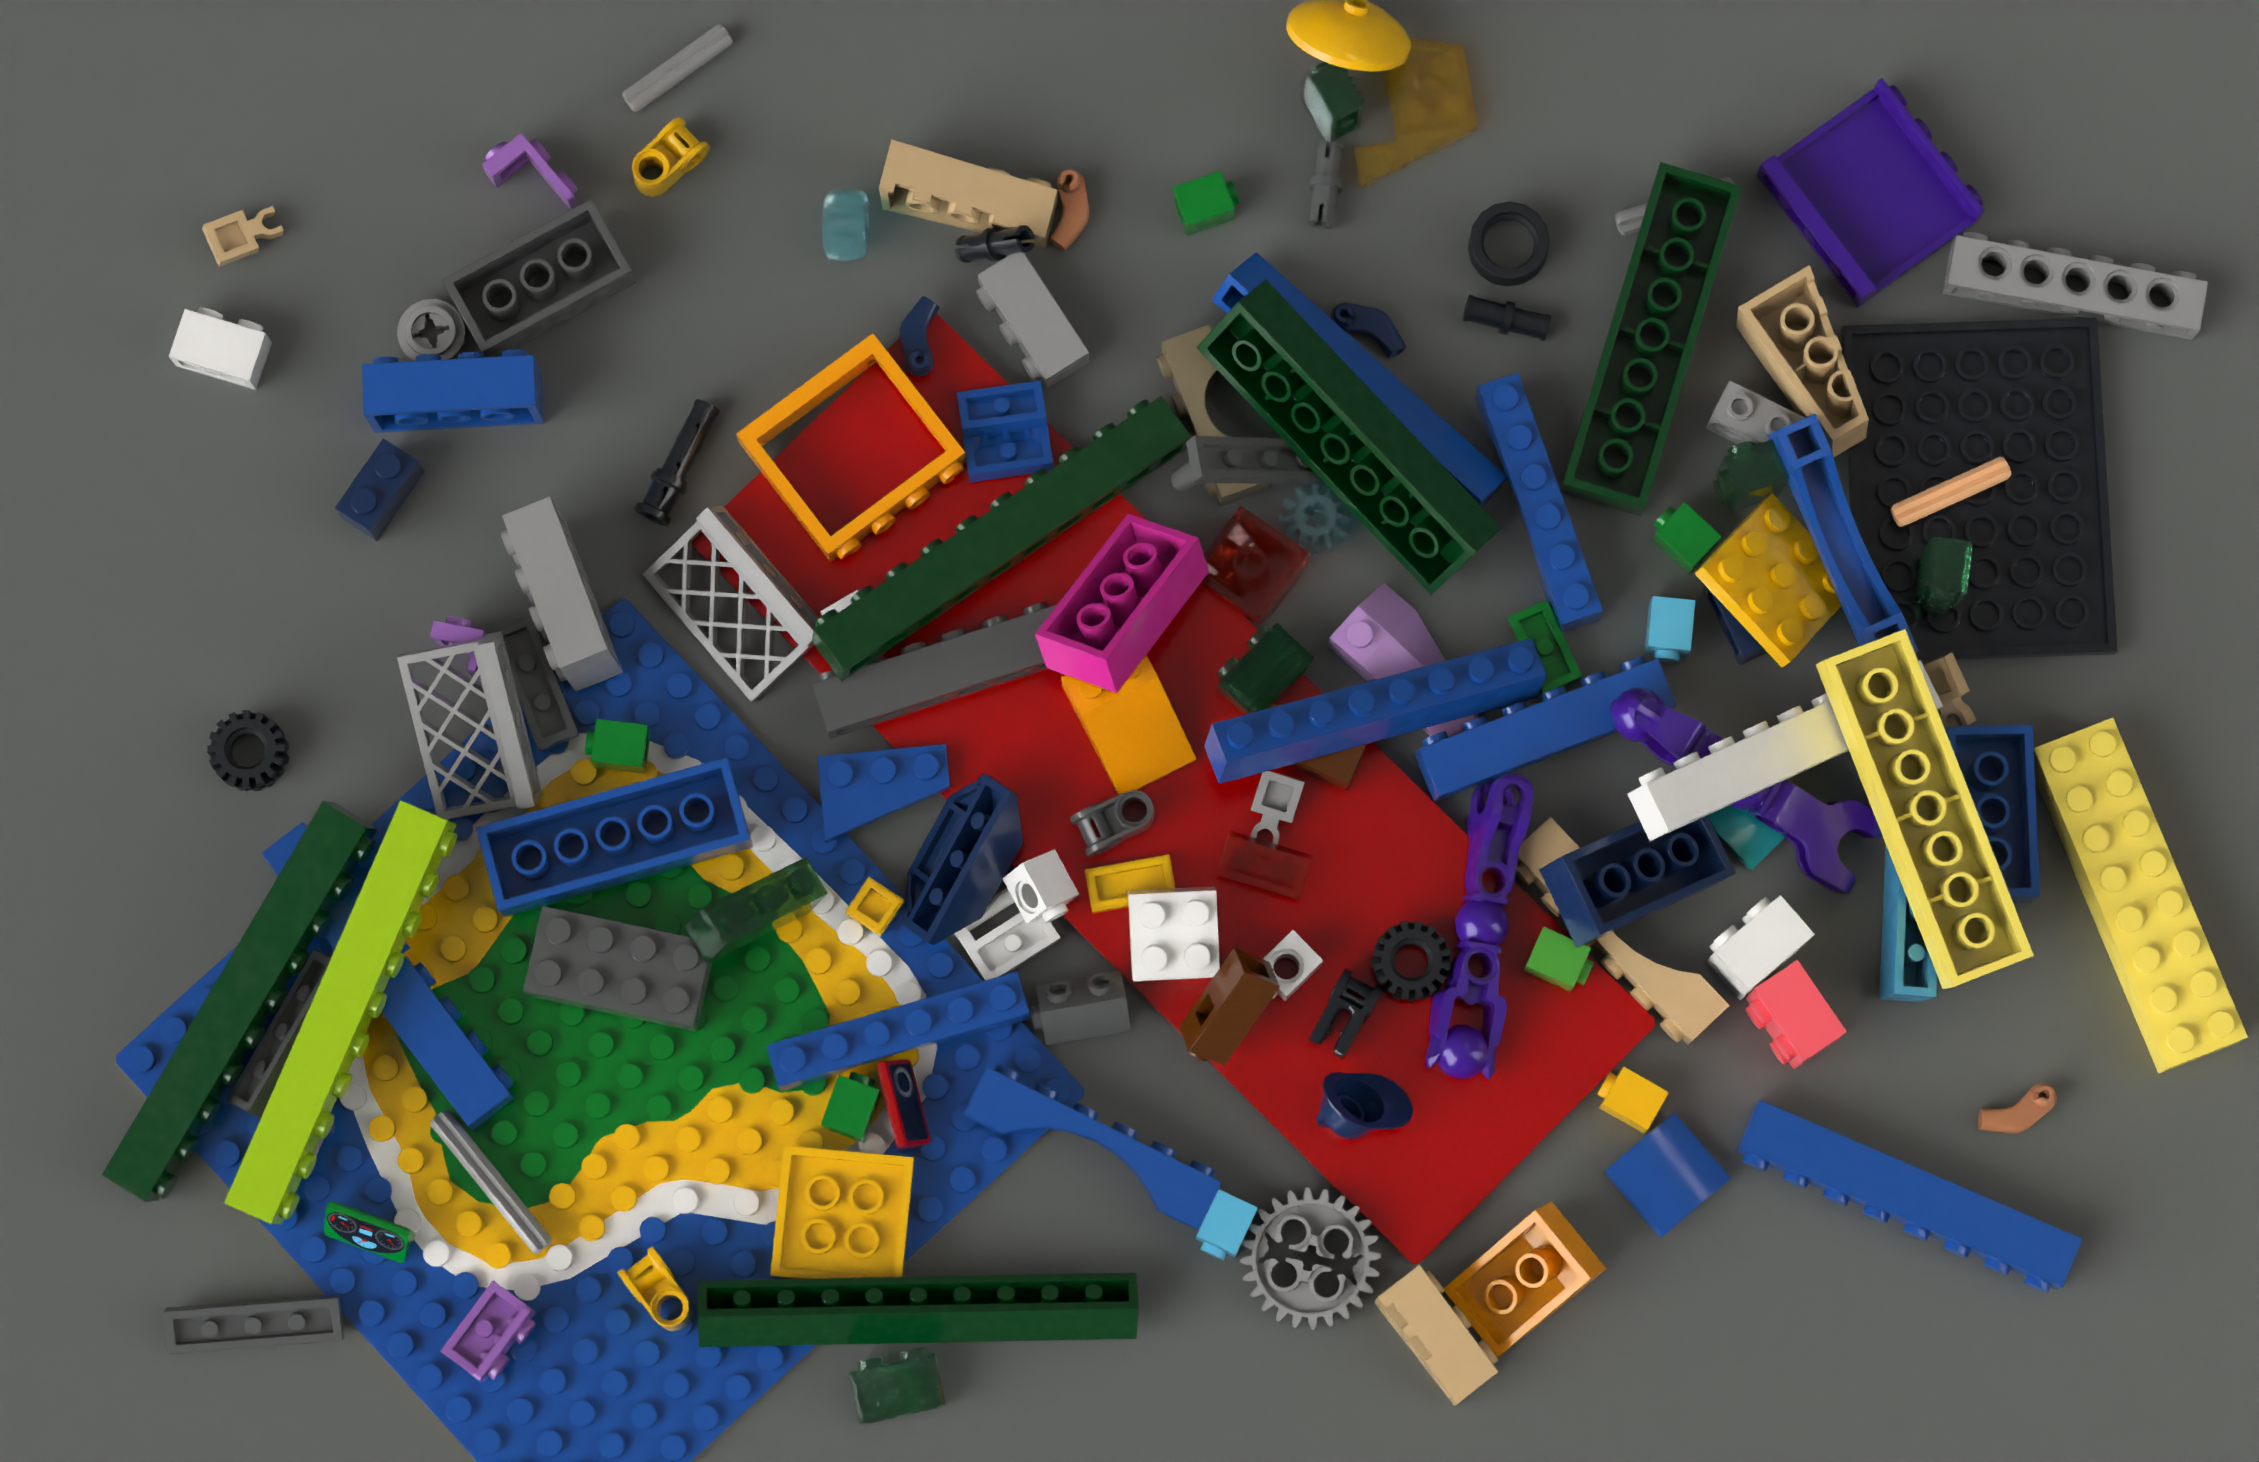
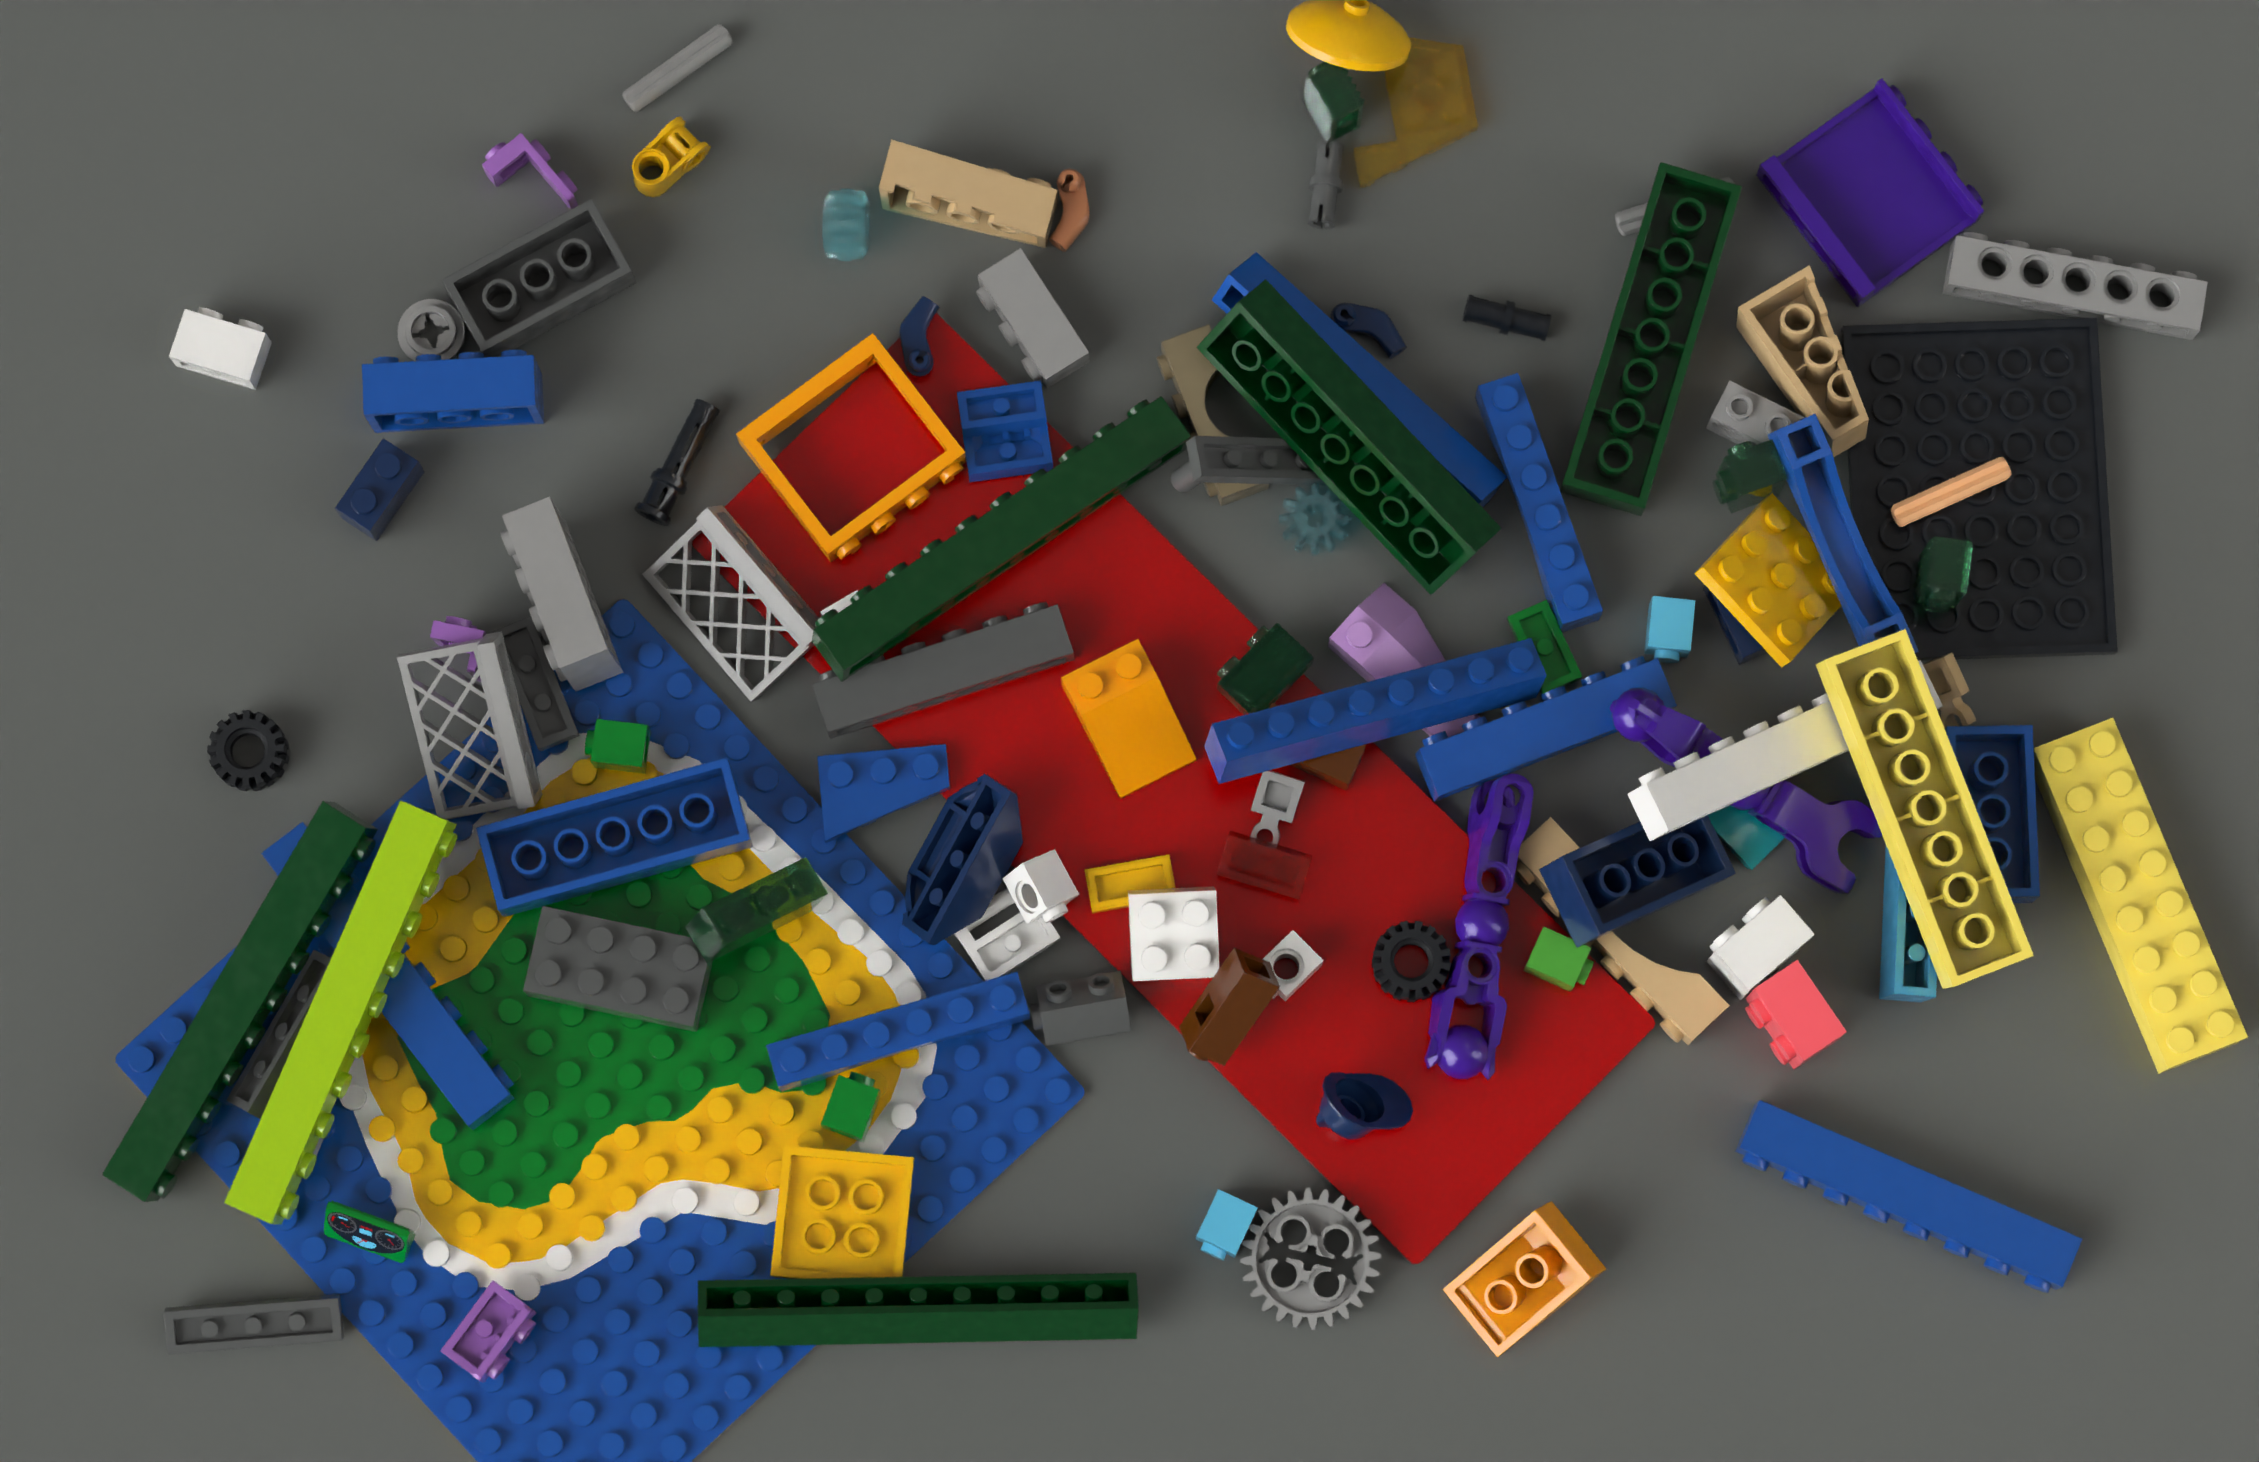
(236, 238): tan plate -> none
(491, 1181): light grey axle -> none
(652, 1285): yellow piece -> none
(874, 906): yellow tile -> none
(897, 1387): clear green brick -> none
(903, 1104): slope -> none
(994, 243): black pin -> none
(1111, 823): dark grey piece -> none
(1122, 603): dark pink brick -> none
(1174, 1187): blue arch -> none
(1205, 202): green brick -> none
(1253, 565): clear red slope -> none
(1342, 1000): black piece -> none
(1437, 1334): tan wedge -> none
(1514, 212): black tyre -> none
(1631, 1098): yellow brick -> none
(1667, 1175): blue slope -> none
(1685, 536): green brick -> none
(2021, 1116): nougat arm -> none

